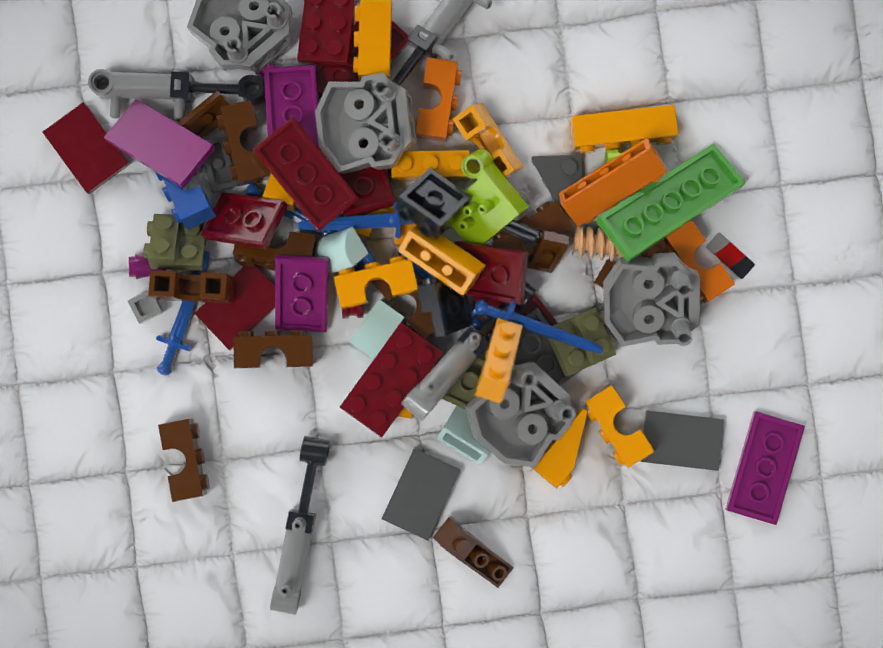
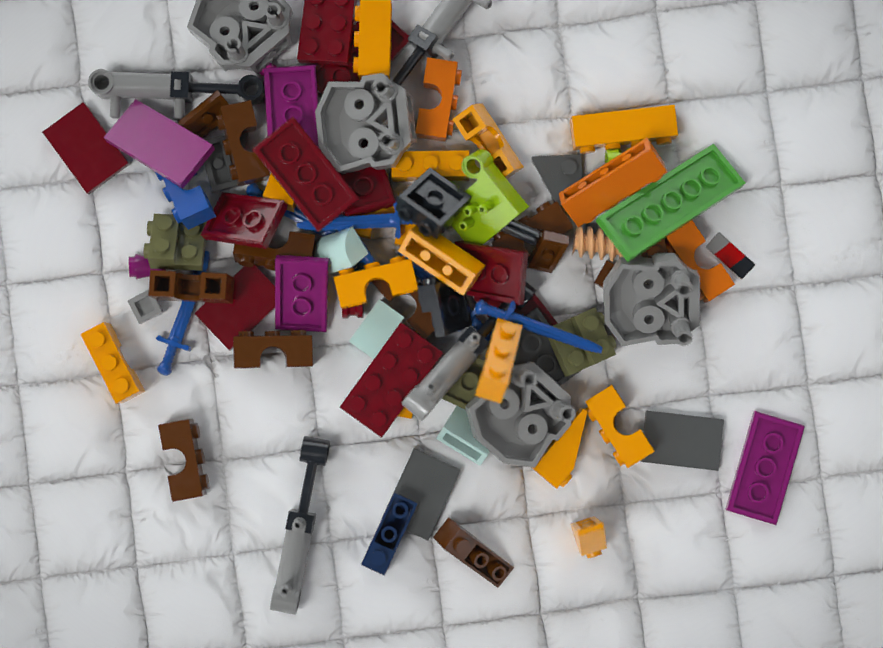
(115, 371): none -> light orange arch
(389, 534): none -> dark blue slope
(589, 536): none -> light orange slope

